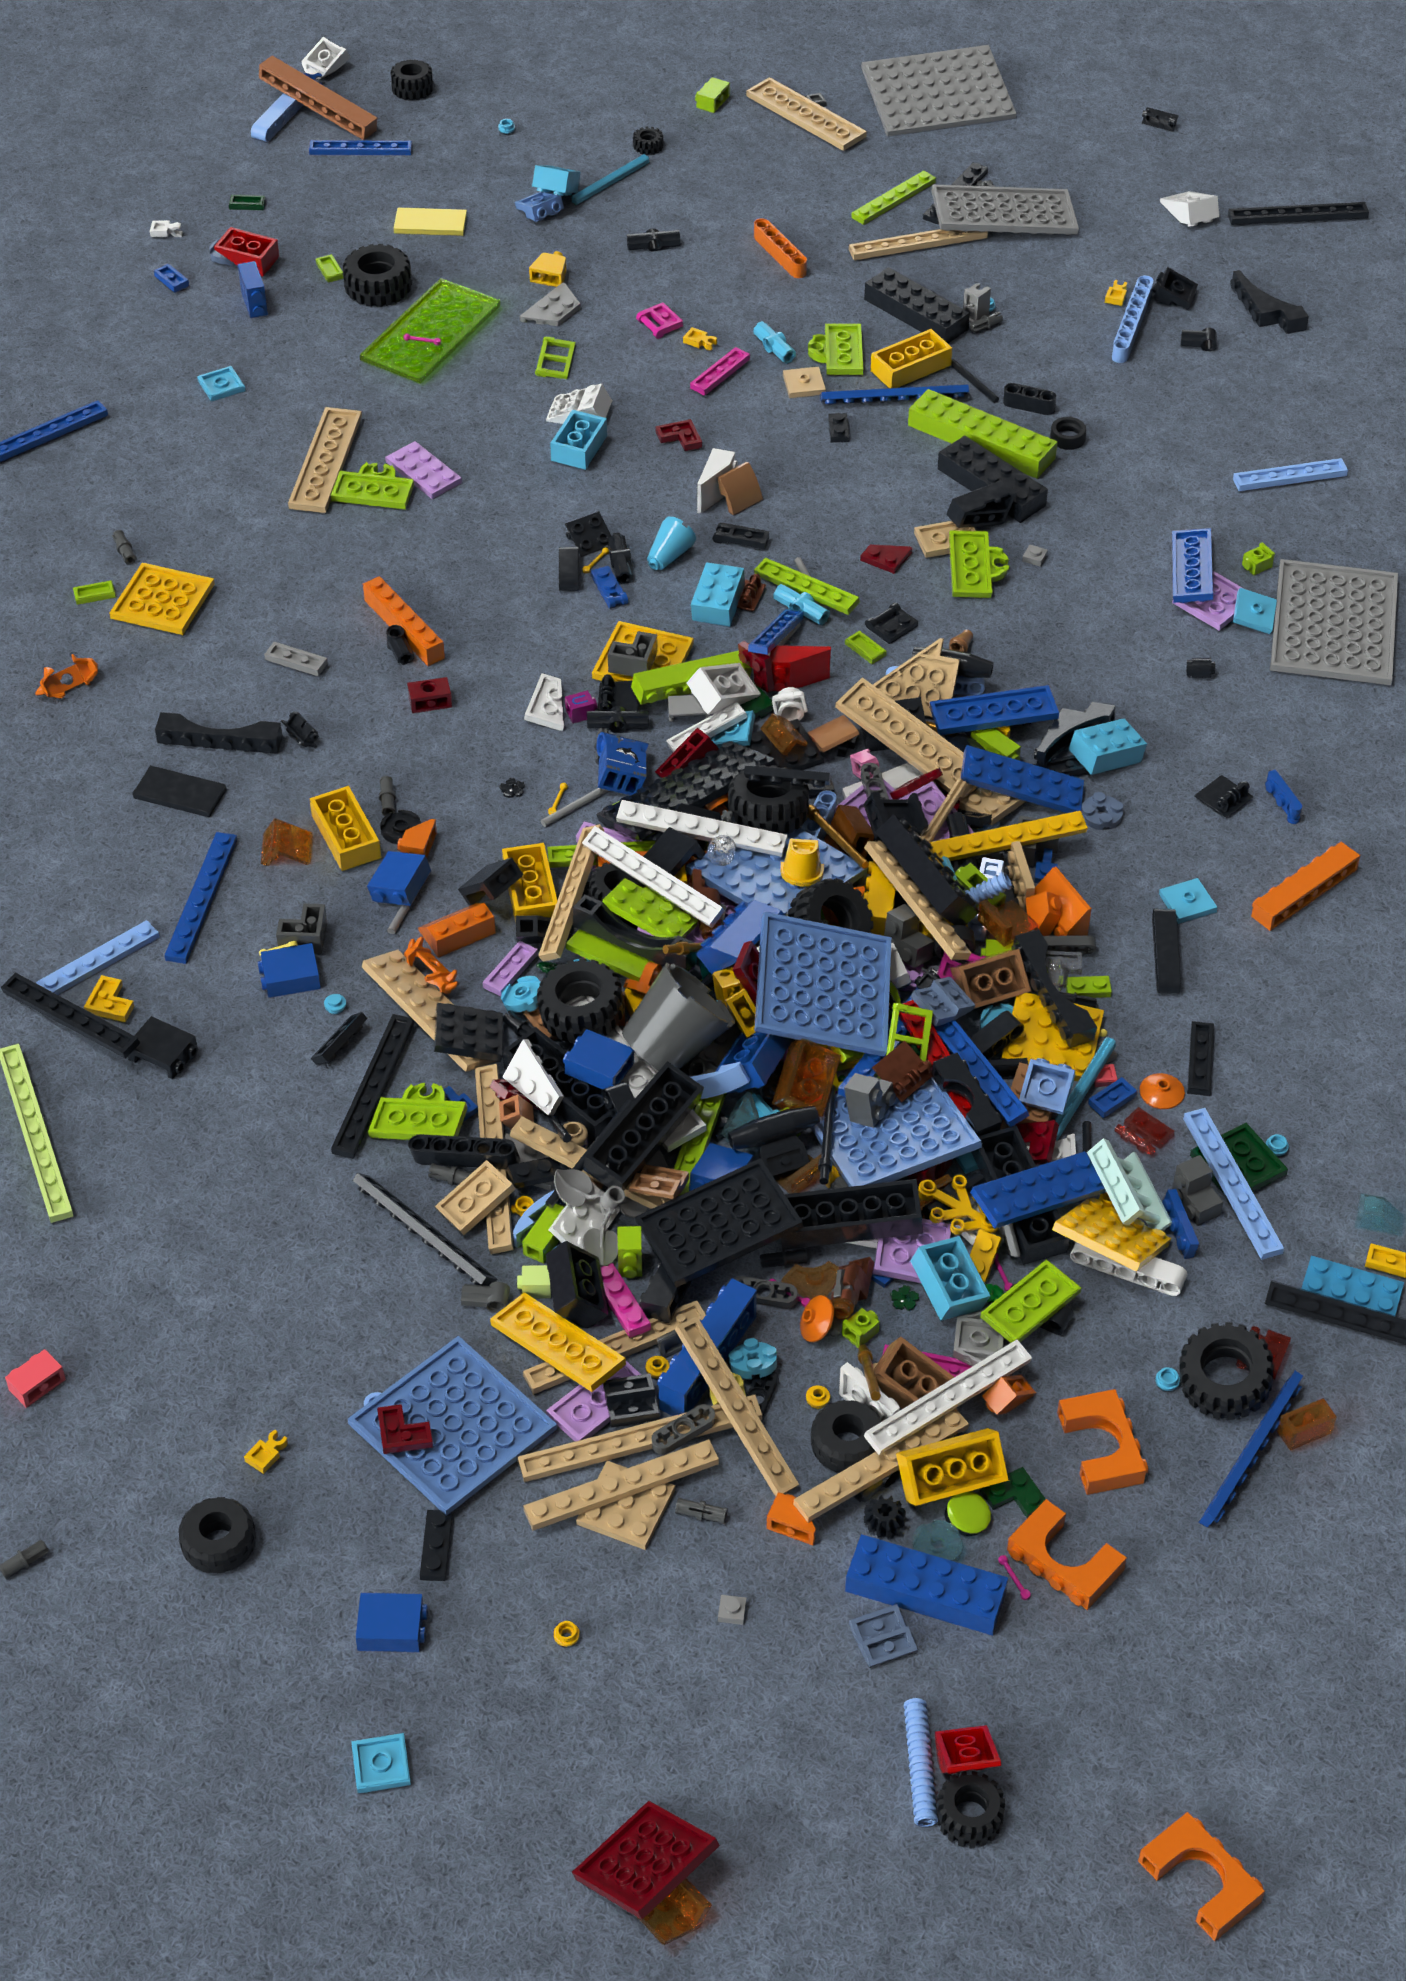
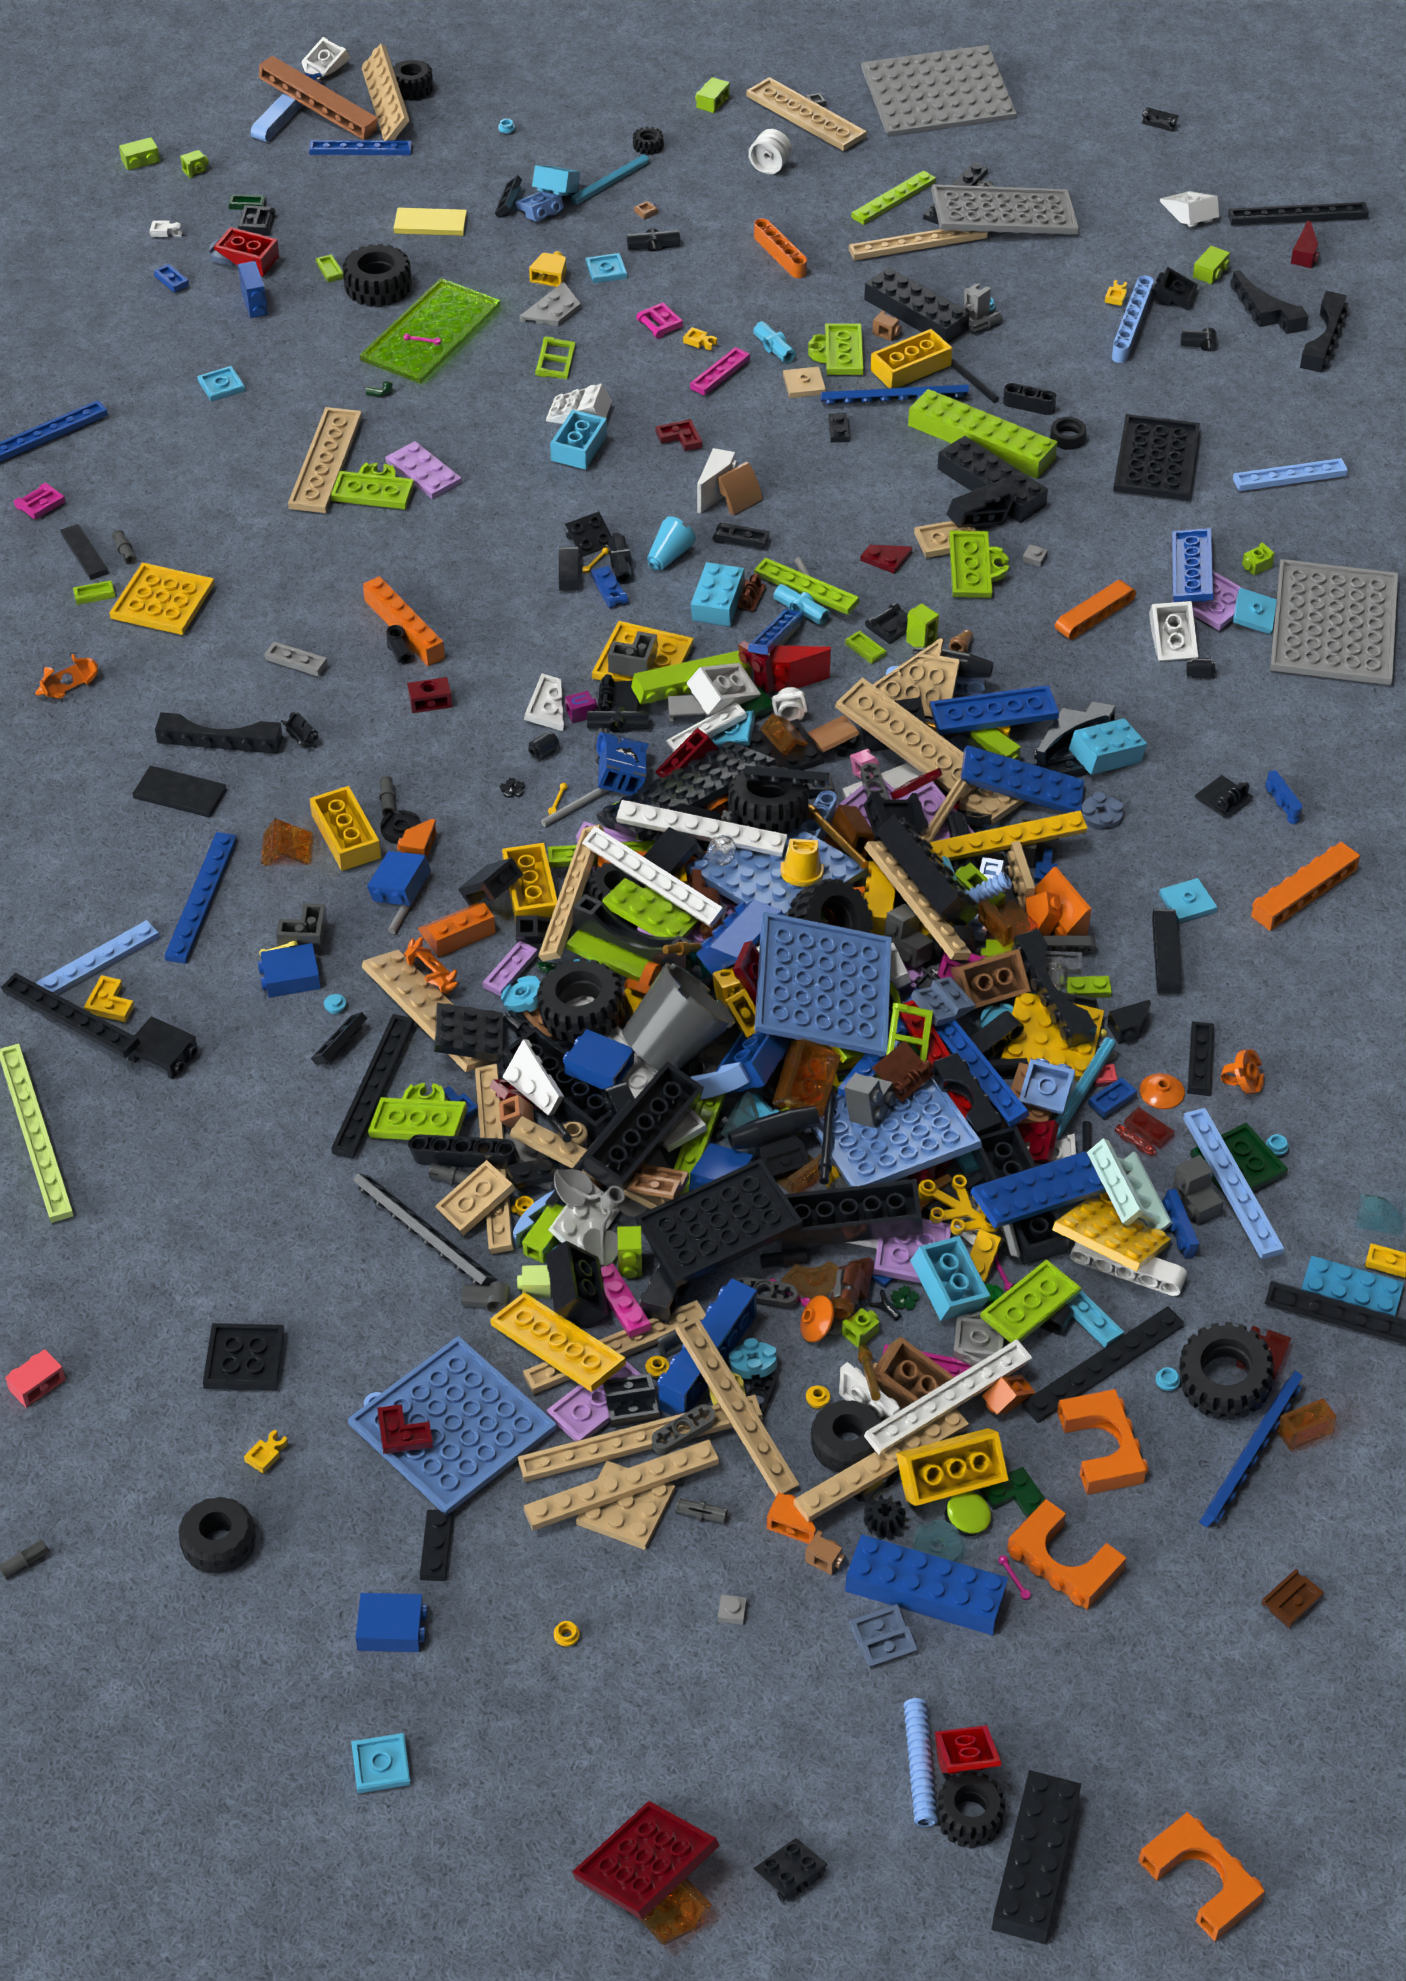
(40, 501): none -> dark pink plate
(84, 551): none -> black tile
(139, 153): none -> lime brick
(194, 163): none -> lime brick
(243, 1356): none -> black plate
(251, 216): none -> black plate
(380, 392): none -> dark green arm
(385, 93): none -> tan plate
(508, 197): none -> black plate
(543, 745): none -> black brick
(606, 268): none -> medium azure tile
(645, 210): none -> medium nougat tile
(770, 151): none -> white wheel
(791, 1868): none -> black hinge
(824, 1554): none -> medium nougat brick
(886, 326): none -> medium nougat brick
(887, 1306): none -> black bar
(922, 626): none -> lime brick
(1036, 1857): none -> black brick
(1095, 609): none -> orange beam
(1095, 1320): none -> medium azure plate
(1103, 1363): none -> black plate
(1128, 1021): none -> black slope
(1156, 457): none -> black plate
(1173, 631): none -> white slope
(1211, 264): none -> lime brick
(1246, 1072): none -> orange tile
(1292, 1598): none -> reddish brown plate
(1306, 247): none -> dark red slope
(1332, 312): none -> black arch

